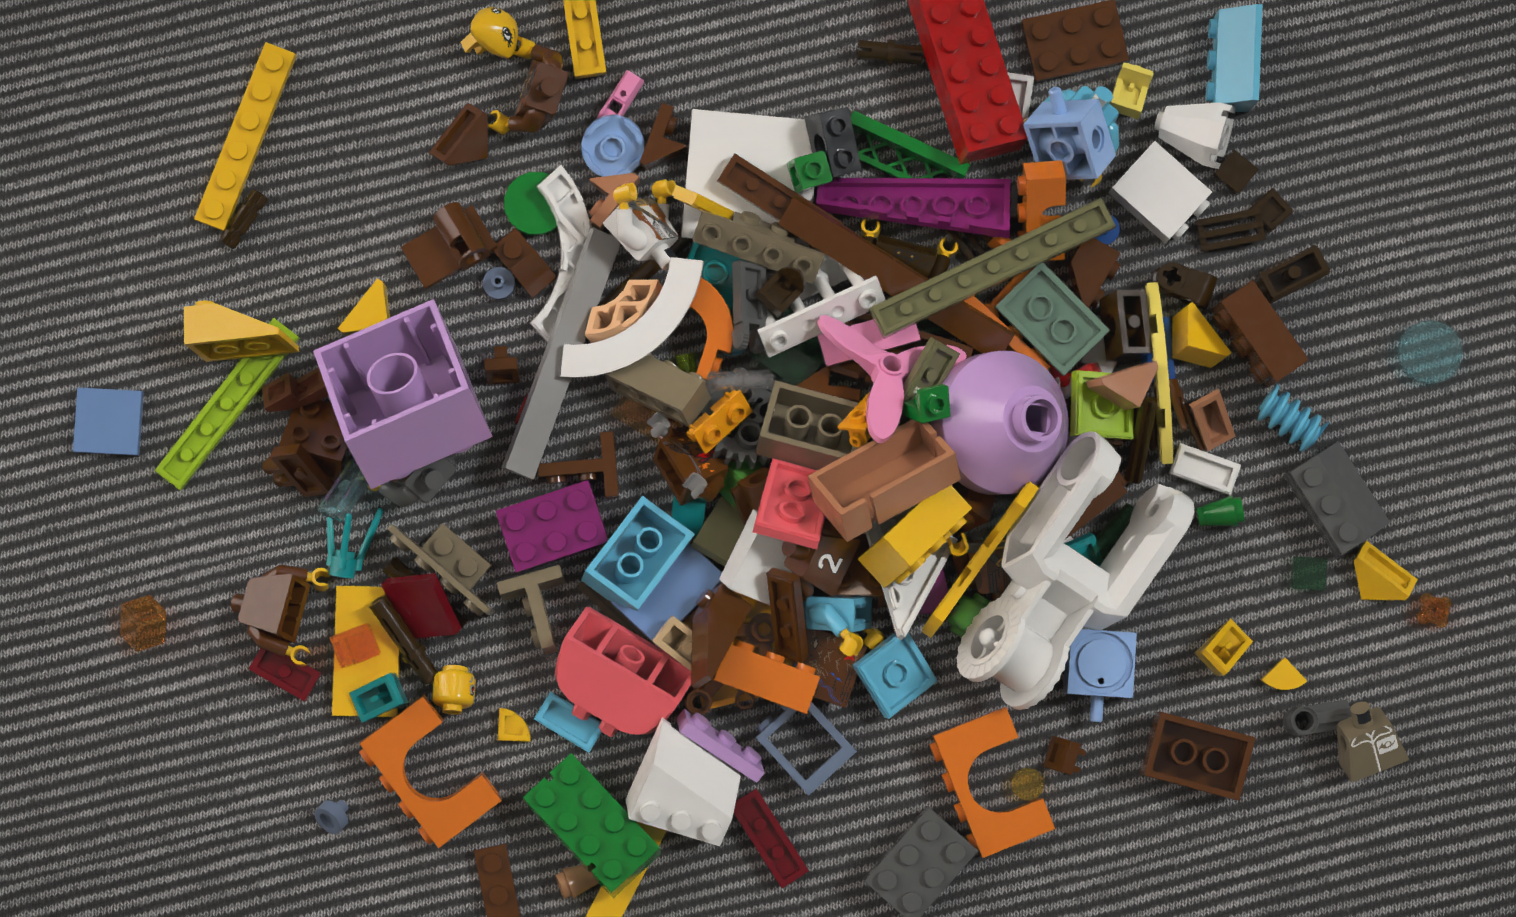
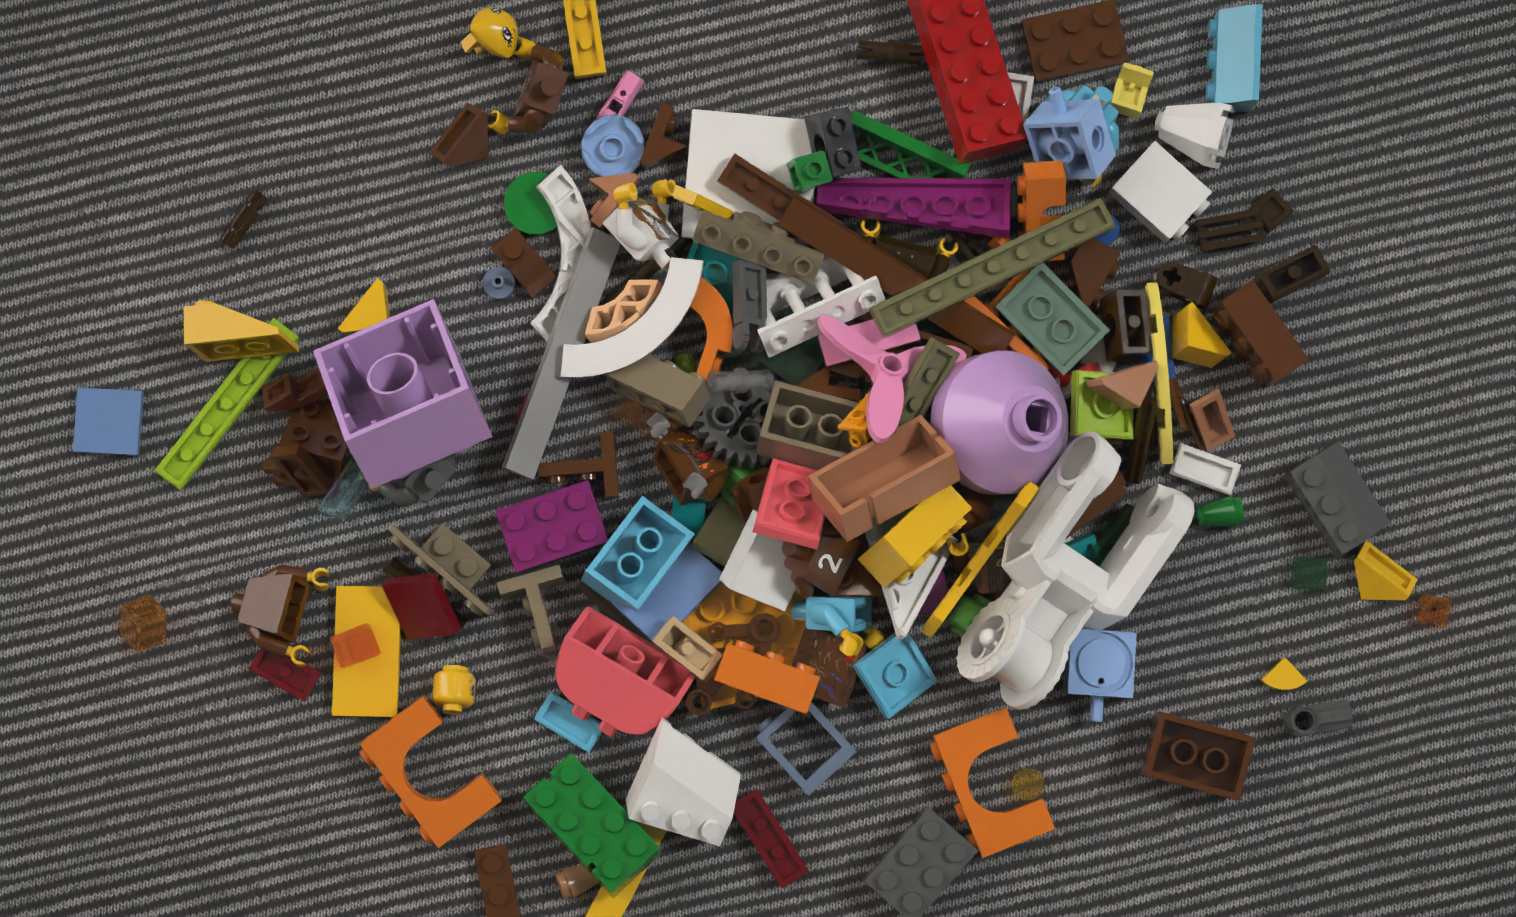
(245, 137): yellow plate -> none
(332, 816): sand blue tile -> none
(343, 562): teal plant -> none
(378, 697): teal slope -> none
(400, 634): dark brown pin -> none
(438, 255): reddish brown piece -> none
(501, 368): reddish brown tile -> none
(512, 726): yellow tile -> none
(714, 630): reddish brown slope -> none
(721, 744): lavender plate -> none
(726, 415): light orange hinge -> none
(782, 289): dark brown plate -> none
(787, 614): reddish brown tile -> none
(928, 404): green bracket -> none
(1063, 755): reddish brown tile -> none
(1224, 648): yellow slope -> none
(1235, 172): dark brown tile -> none
(1290, 418): medium azure piece -> none
(1367, 743): dark tan torso -> none
(1429, 352): clear light blue tile -> none

